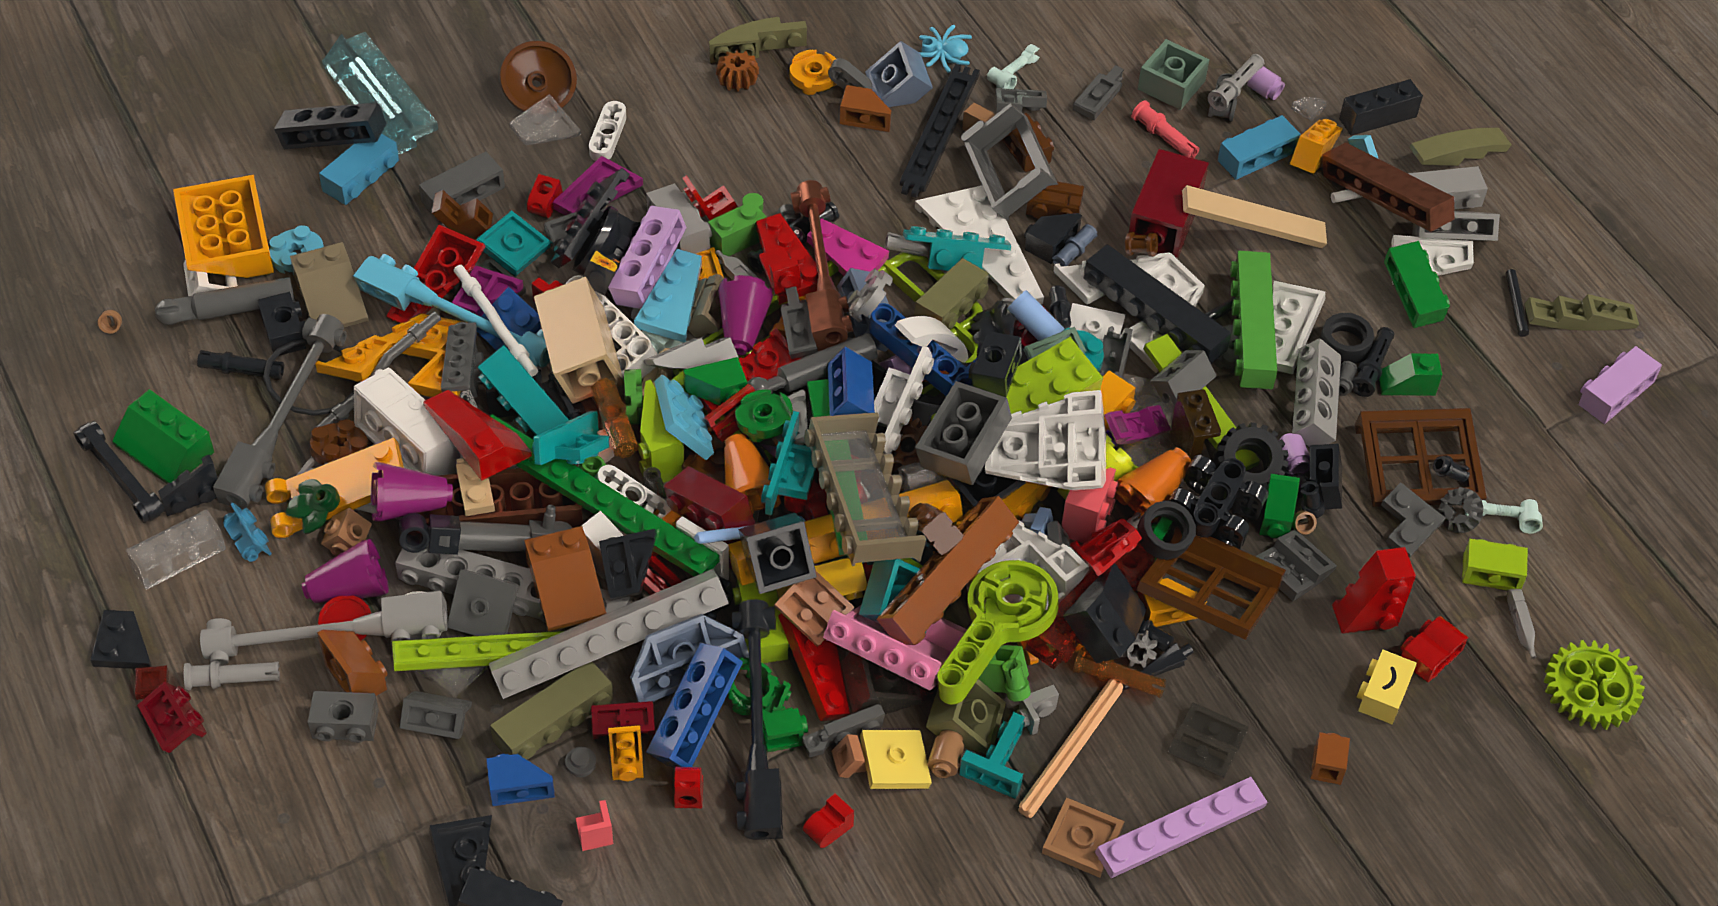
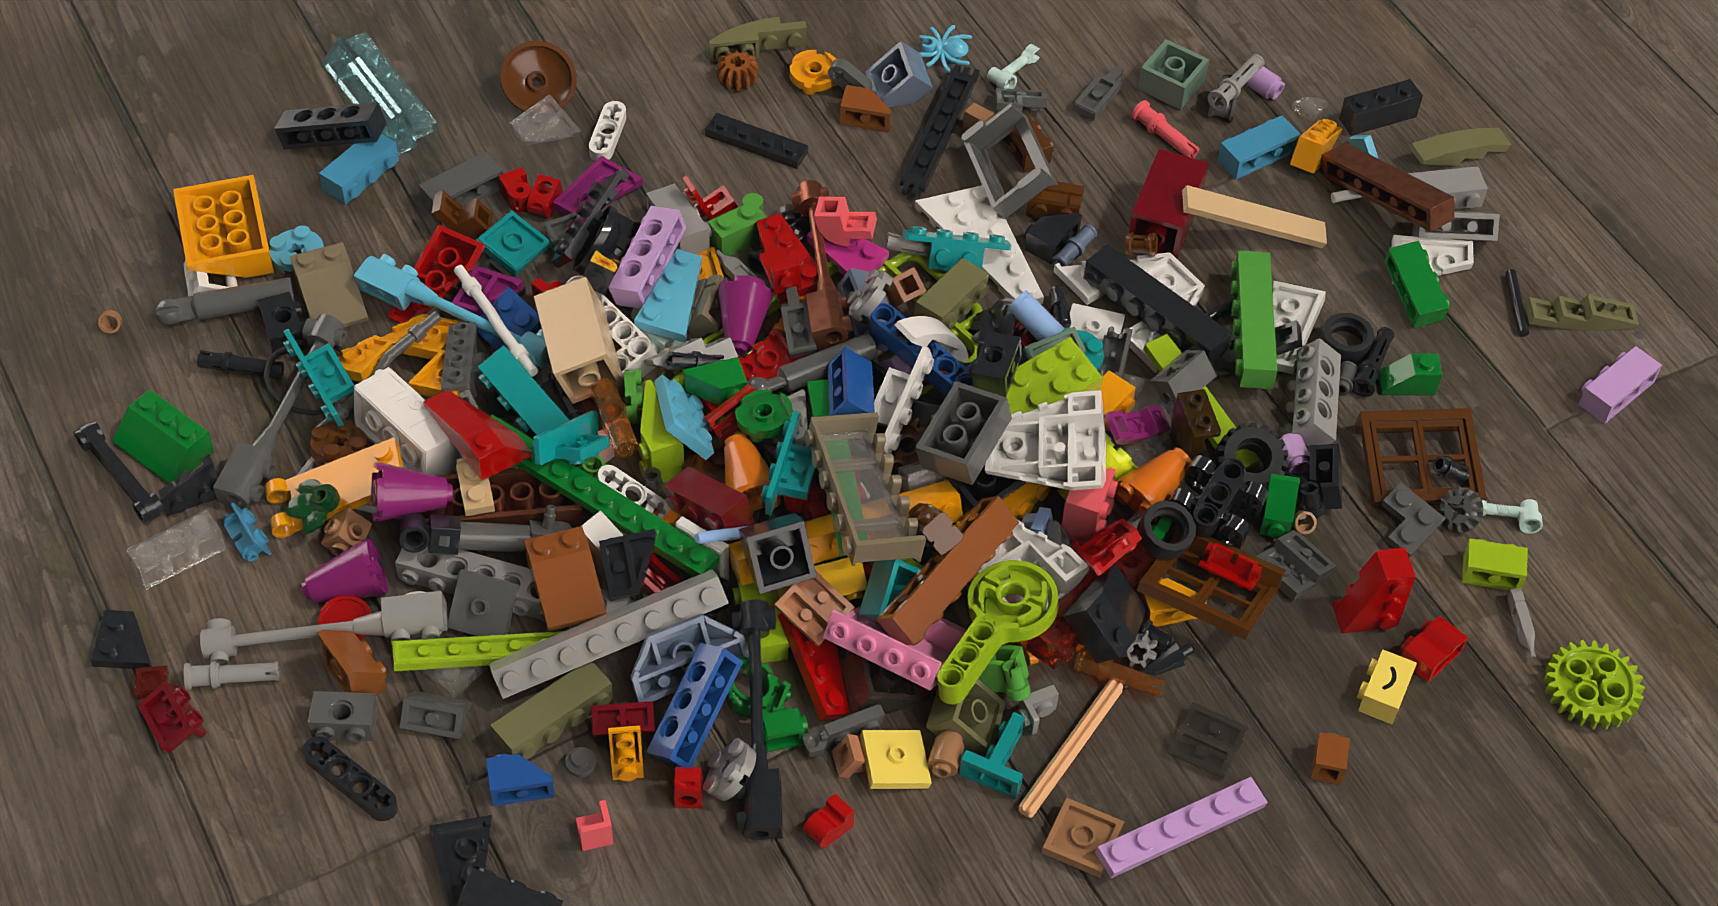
(326, 373): none -> teal bracket
(352, 776): none -> black beam
(515, 189): none -> red leg
(690, 360): none -> black pin
(728, 769): none -> light grey plate
(756, 140): none -> black plate
(839, 224): none -> coral brick
(904, 287): none -> dark orange brick
(1243, 572): none -> red hinge
(1288, 337): none -> black tile

